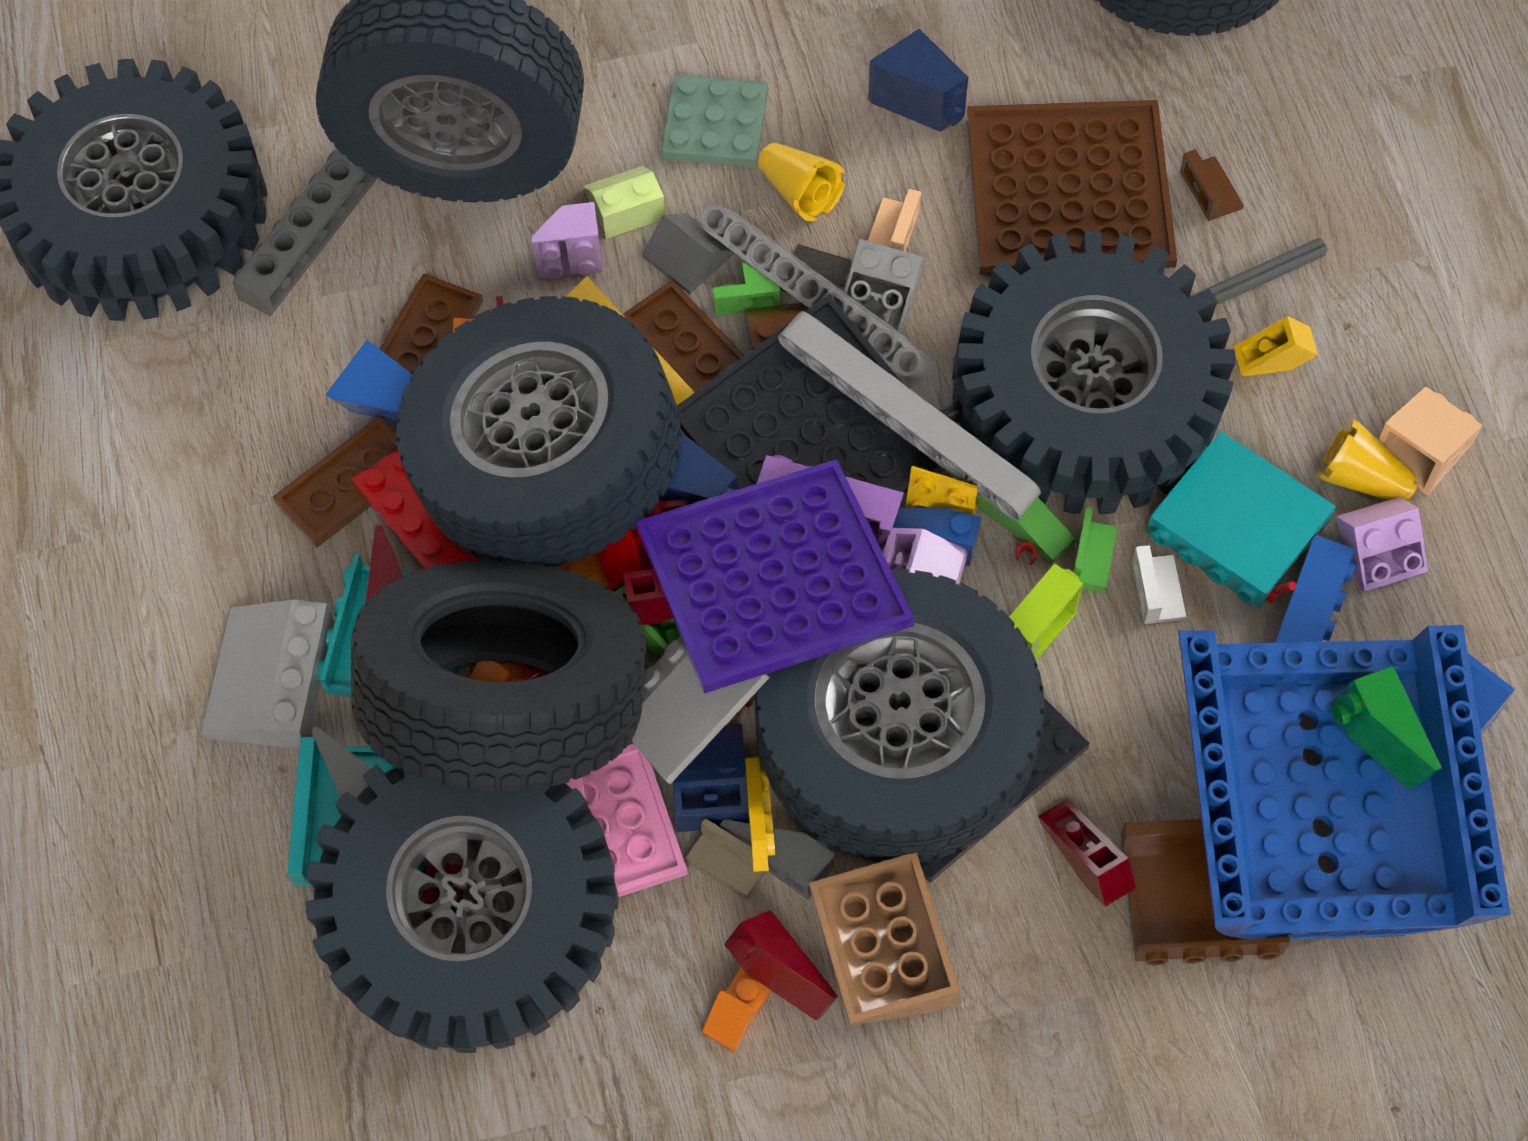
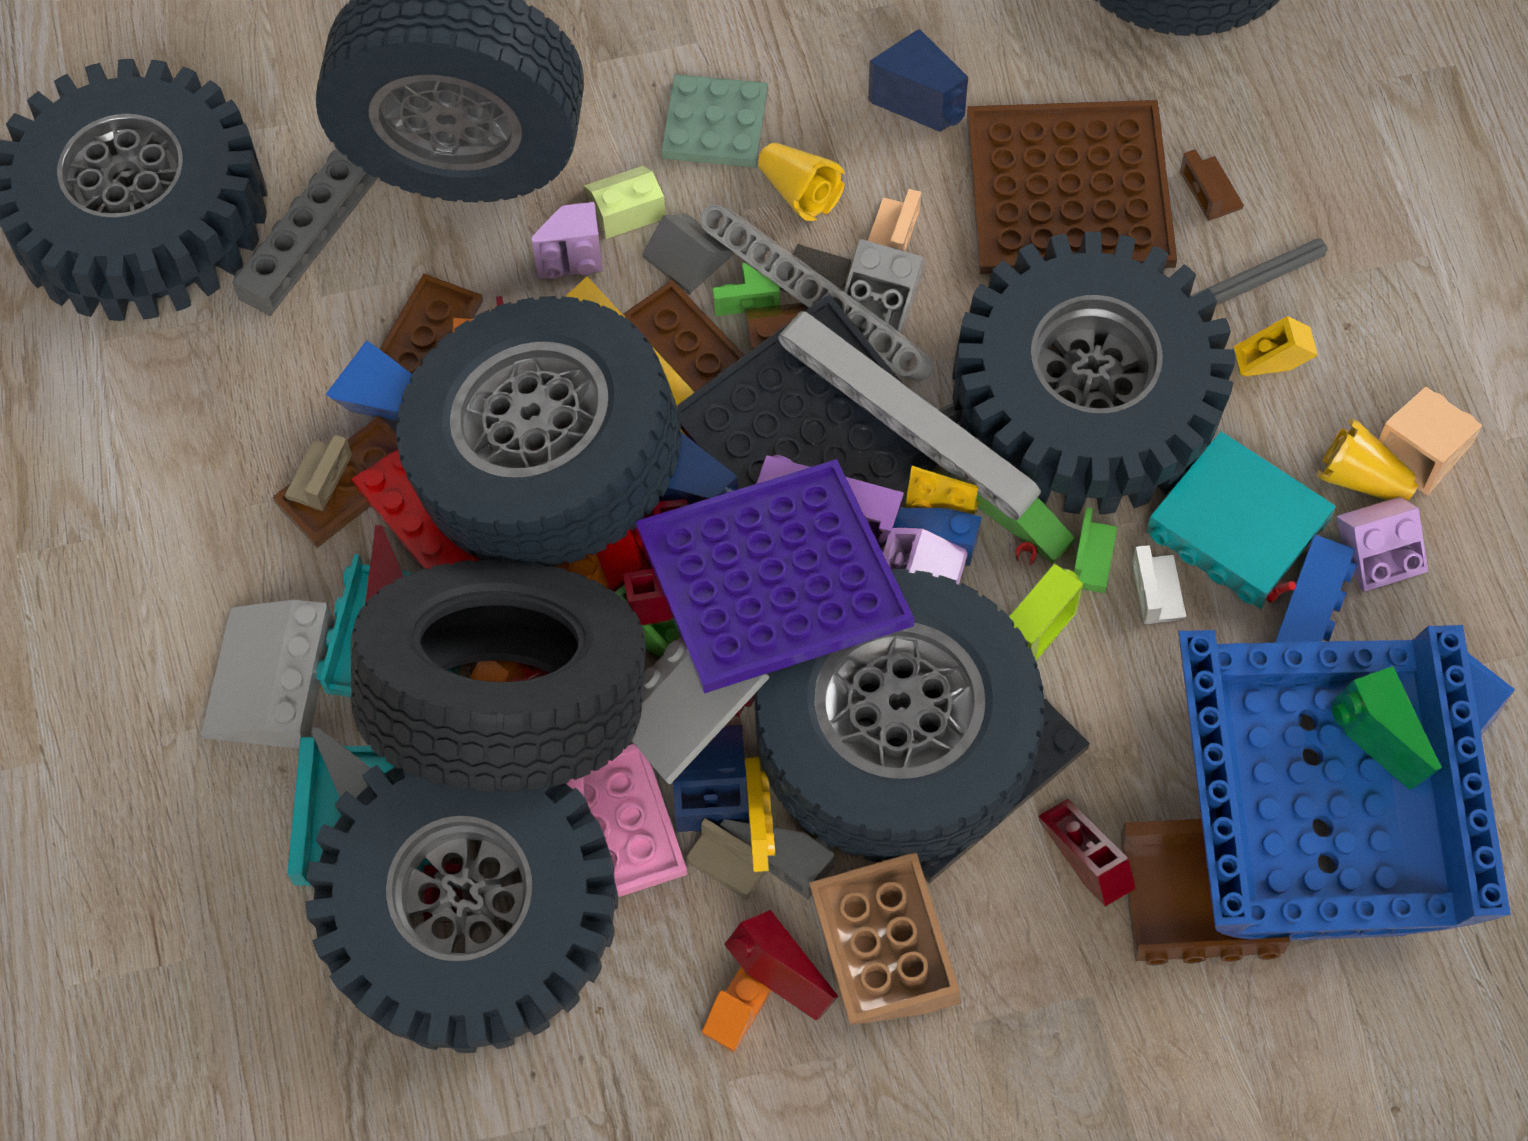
(319, 472): none -> dark tan panel

